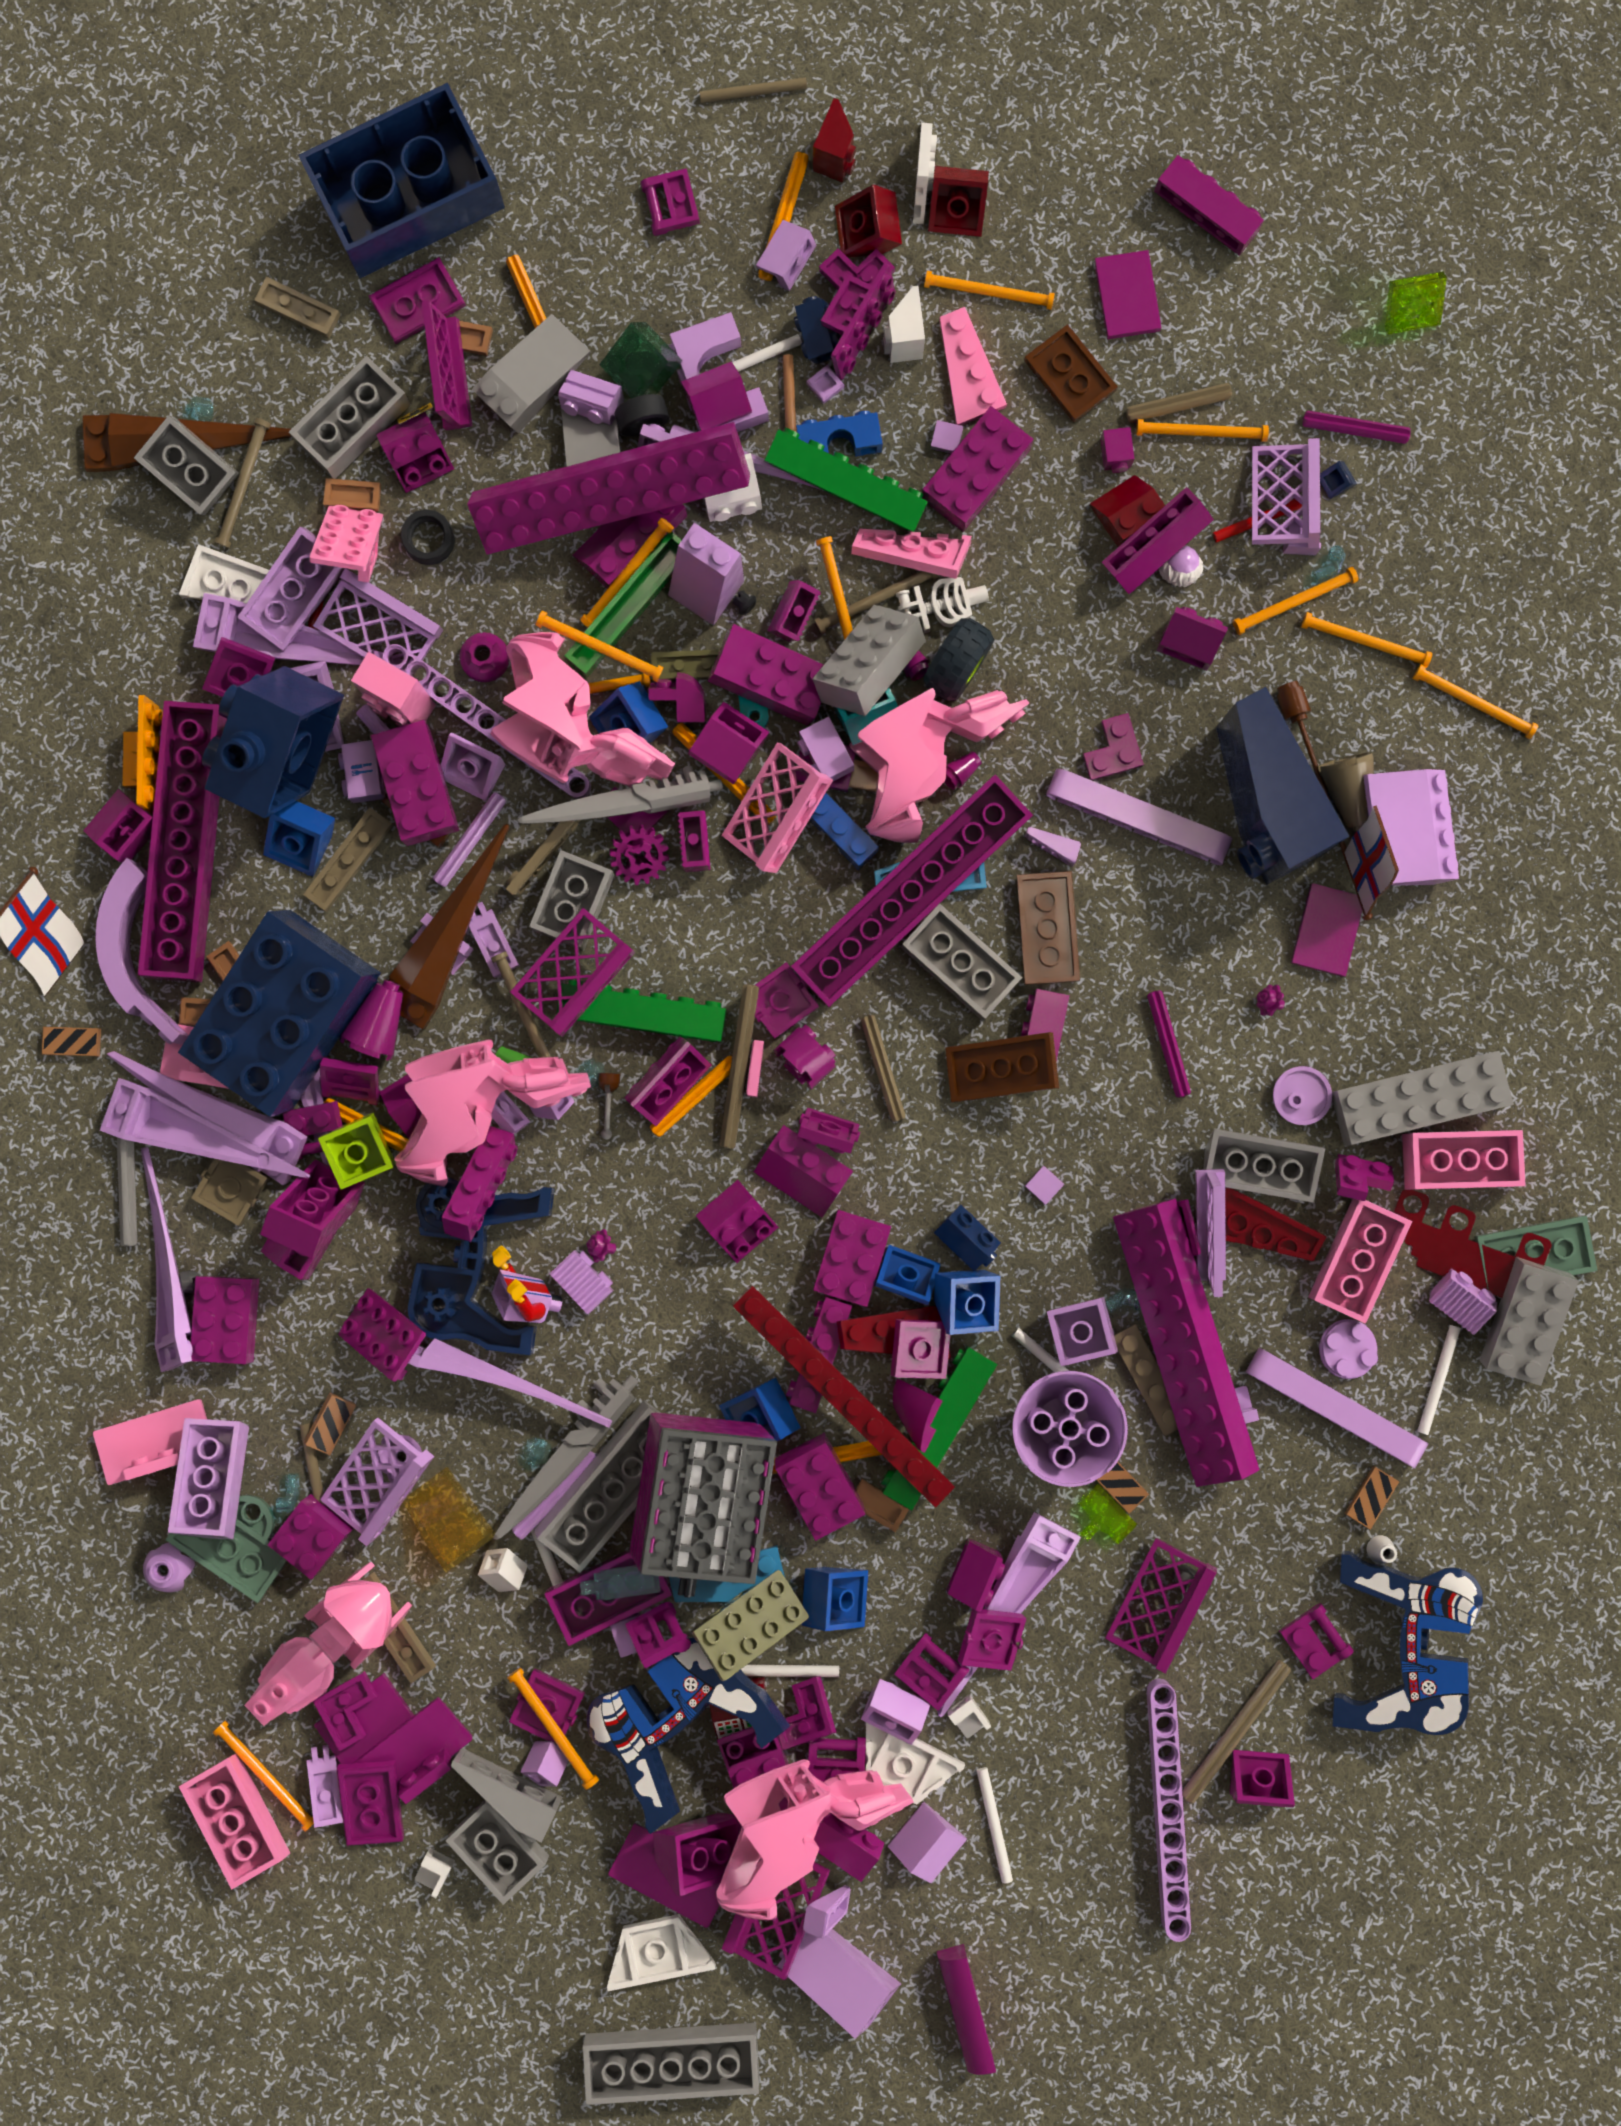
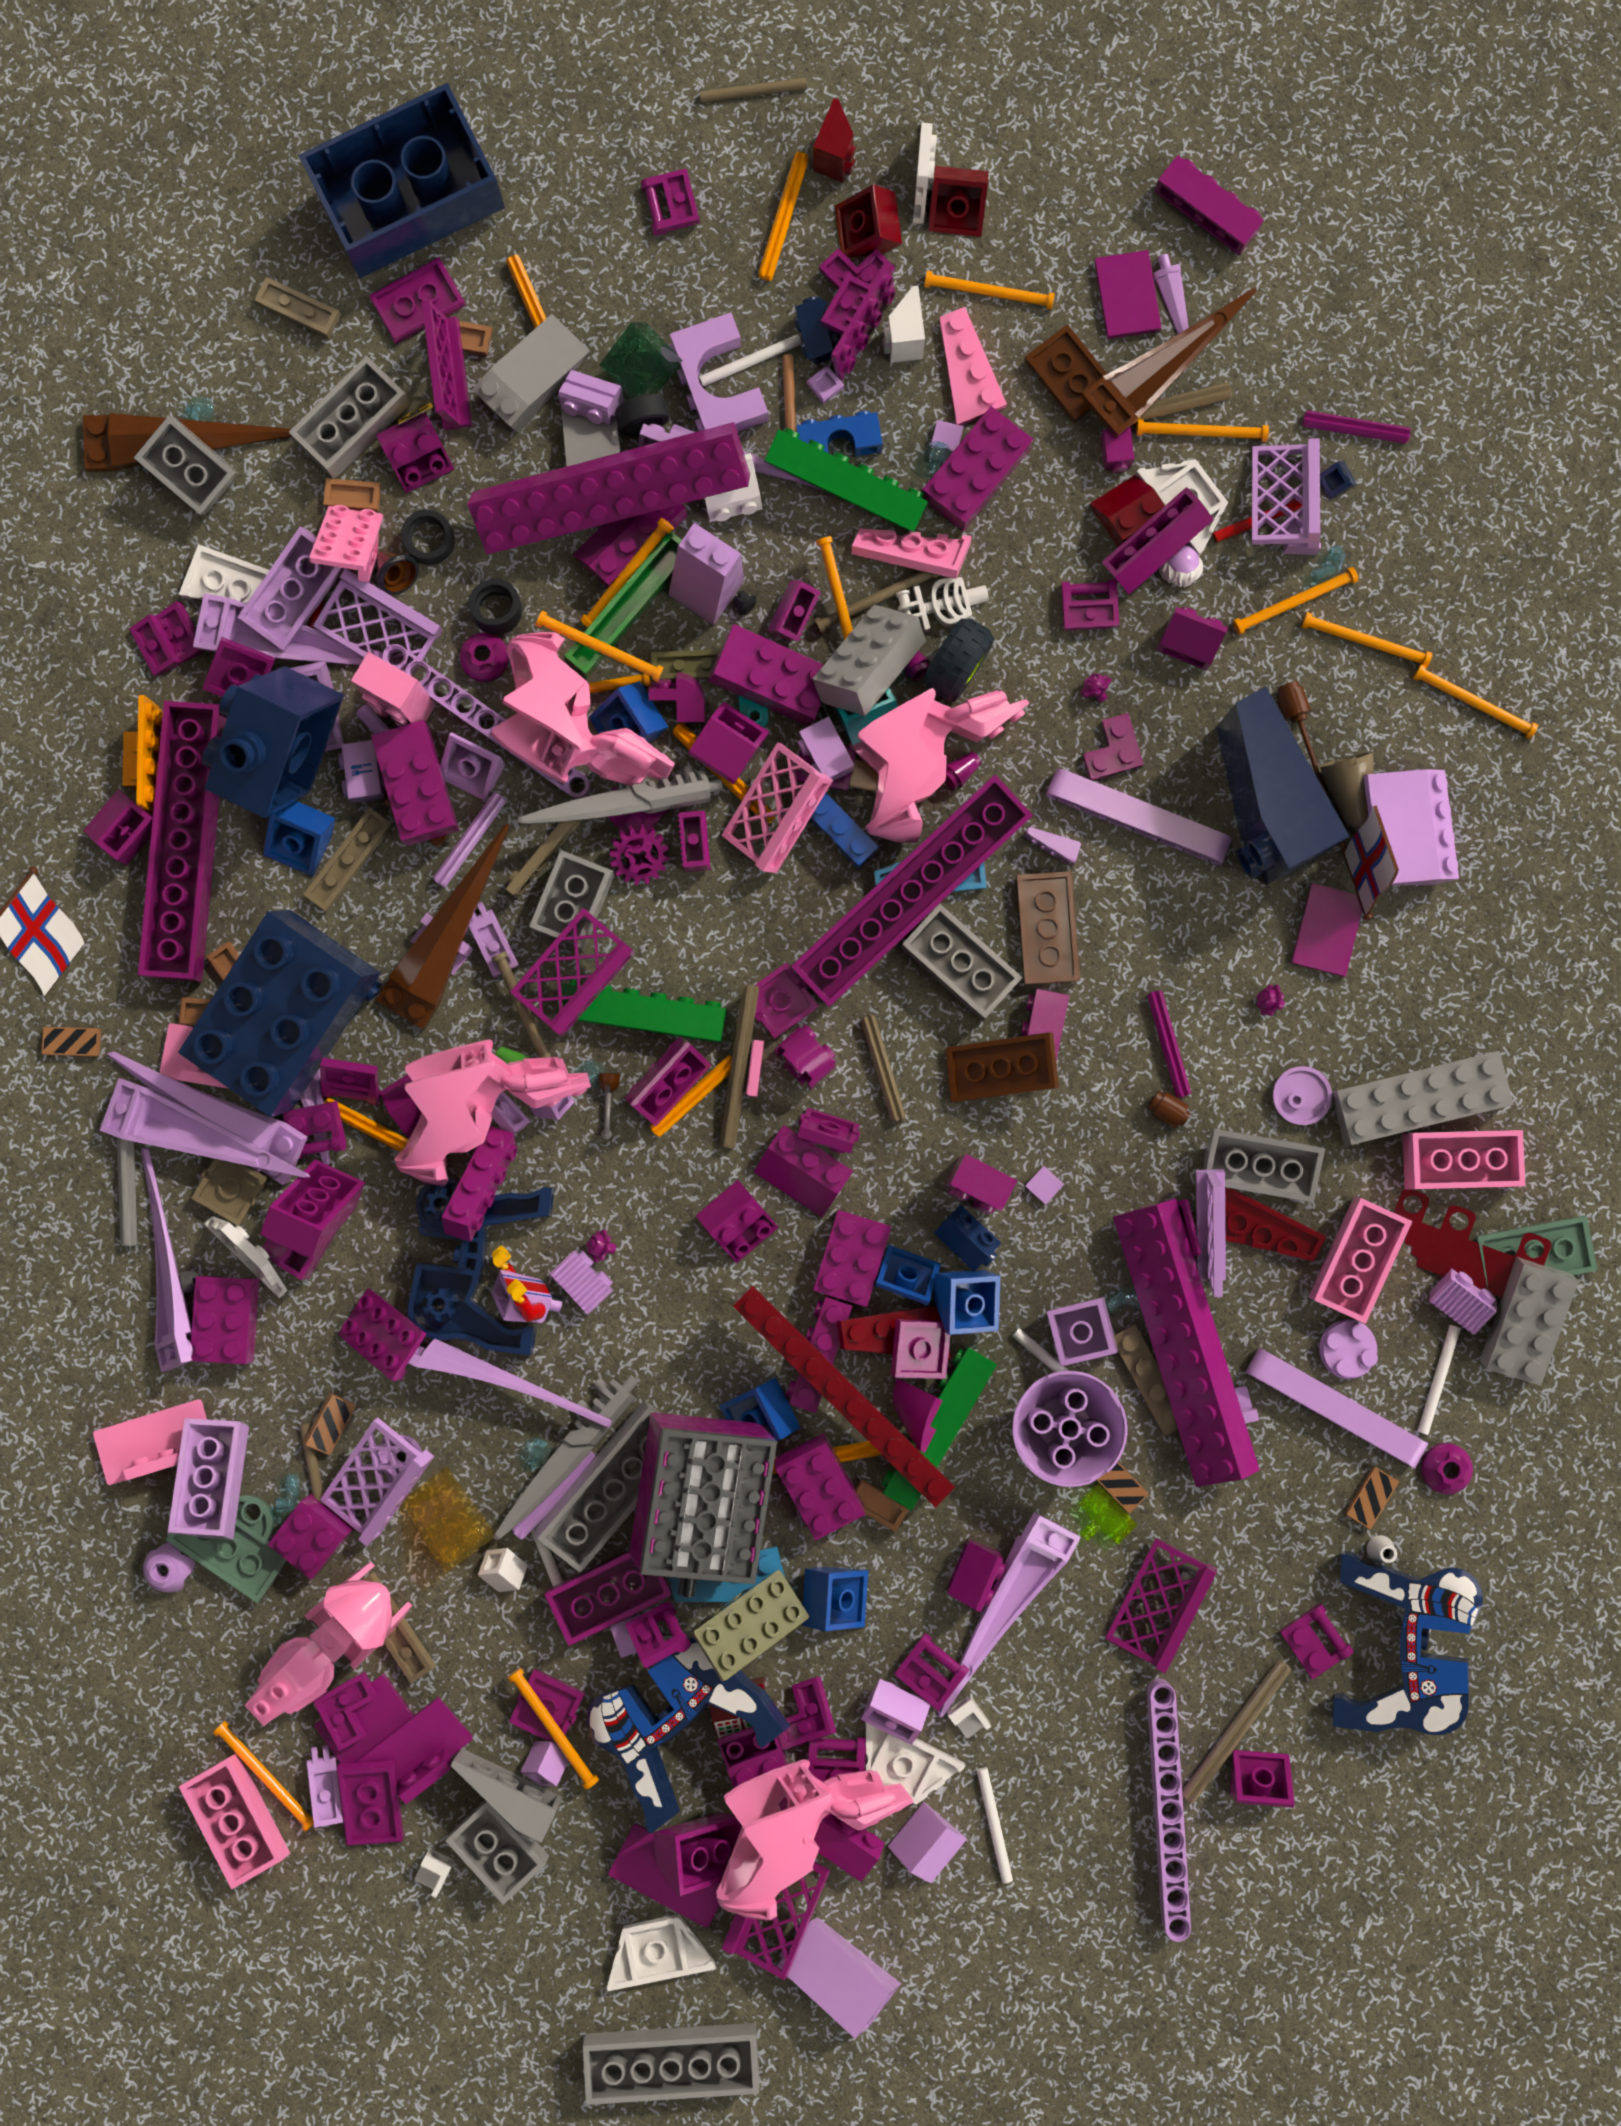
(113, 950): lavender arch -> none
(166, 638): none -> magenta slope
(242, 482): dark tan bar -> none
(252, 1257): none -> white wing
(357, 1151): lime slope -> none
(376, 1022): magenta cone -> none
(396, 572): none -> reddish brown hat
(502, 624): none -> black tyre
(620, 1583): clear light blue hinge -> none
(717, 396): magenta slope -> none
(787, 253): lavender panel -> none
(791, 1670): white bar -> none
(826, 1912): lavender slope -> none
(936, 454): none -> clear light blue piece
(966, 2010): magenta brick -> none
(980, 1184): none -> magenta brick
(992, 1639): magenta plate -> none
(1090, 613): none -> magenta plate
(1096, 686): none -> magenta plant
(1132, 389): none -> reddish brown plate
(1169, 1109): none -> reddish brown brick
(1171, 288): none -> lavender bar
(1173, 478): none -> white wing
(1356, 1174): magenta plate -> none
(1415, 295): clear neon green plate -> none
(1433, 1465): none -> magenta piece

